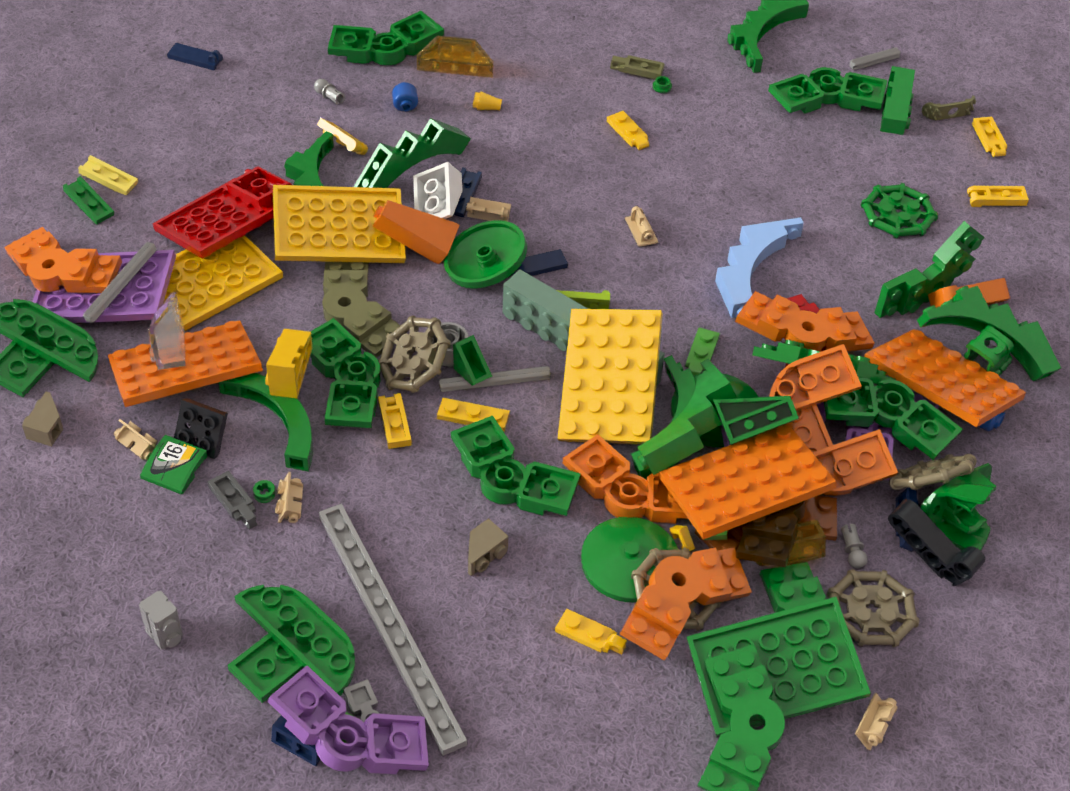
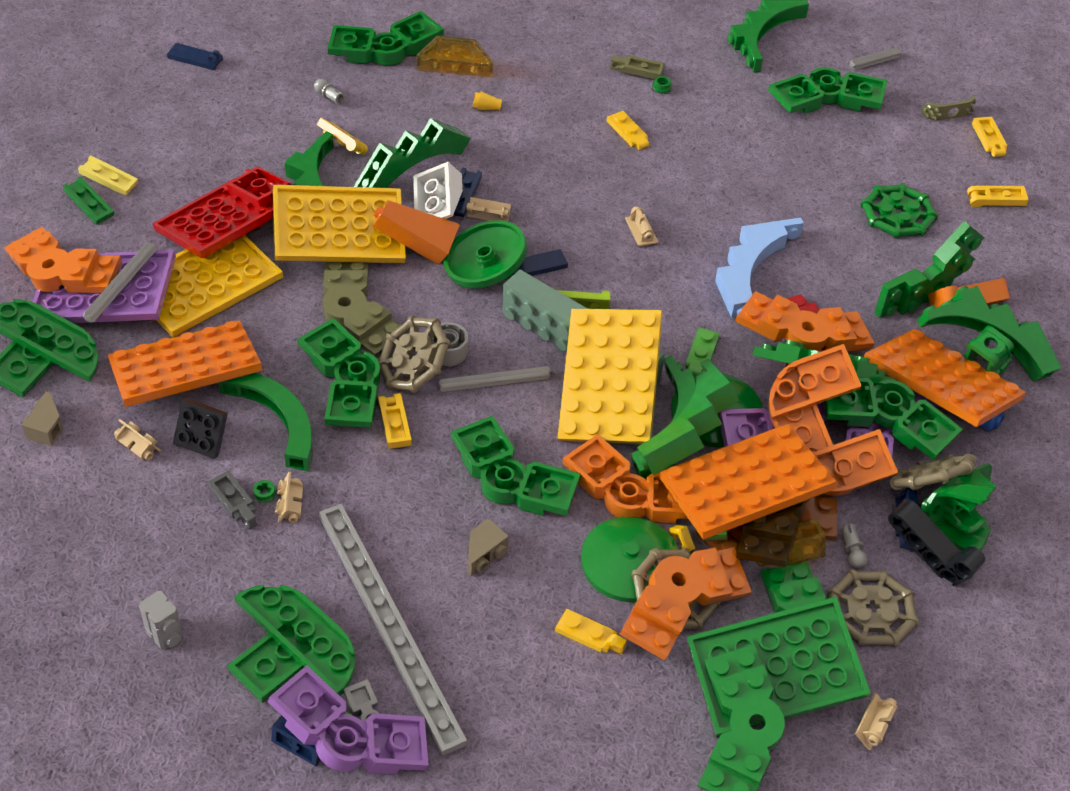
(167, 335): clear wedge -> none
(173, 464): green slope -> none
(288, 363): yellow wedge -> none
(405, 97): blue head -> none
(468, 413): yellow plate -> none
(470, 361): green slope -> none
(753, 416): green wedge -> none
(898, 101): green wedge -> none

